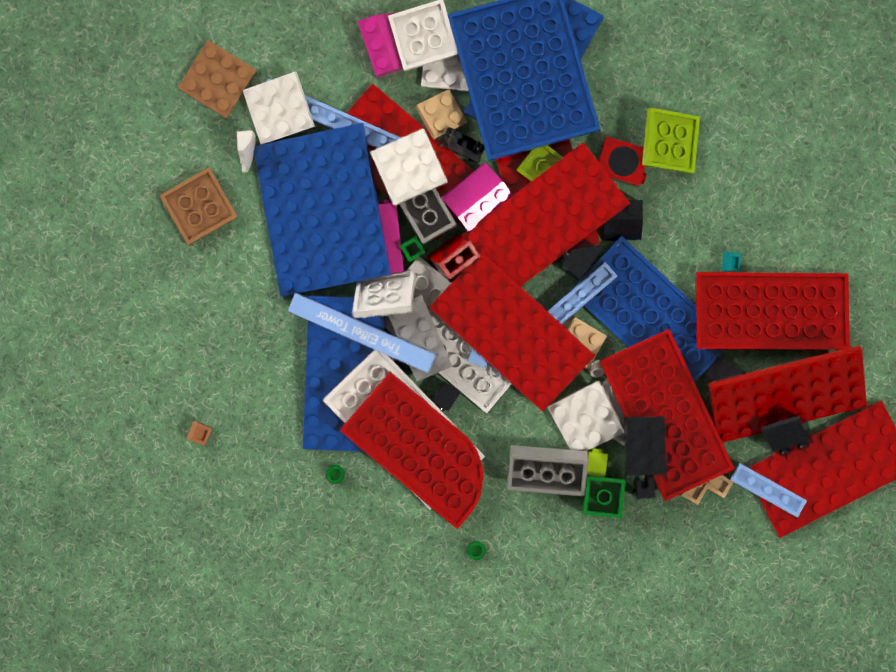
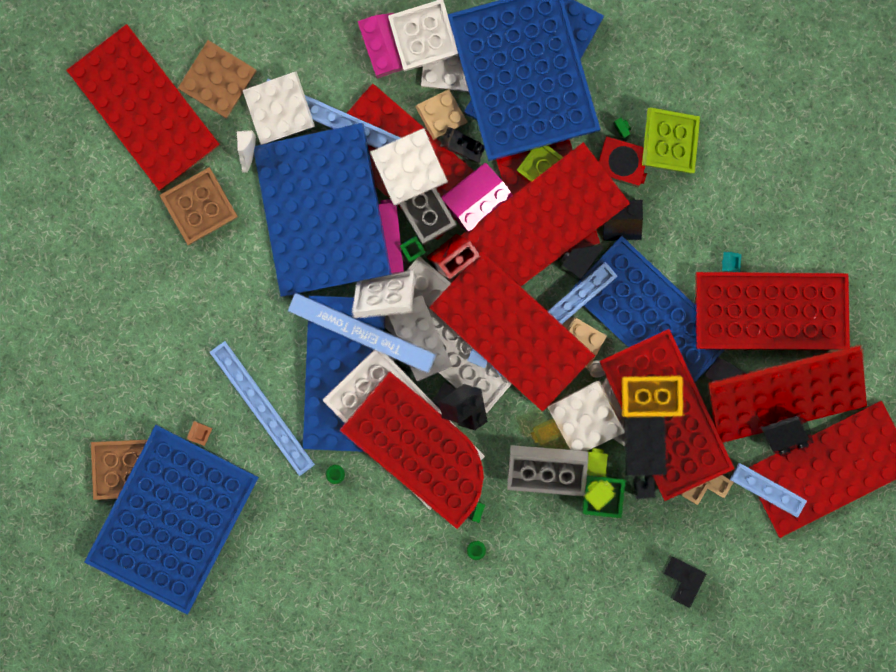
(112, 466): none -> medium nougat plate
(143, 107): none -> red plate
(171, 519): none -> blue plate
(262, 408): none -> light blue tile
(464, 407): none -> black brick
(477, 512): none -> green plate
(545, 432): none -> clear yellow brick
(599, 493): none -> lime brick
(622, 127): none -> green plate
(652, 396): none -> yellow brick
(688, 580): none -> black brick

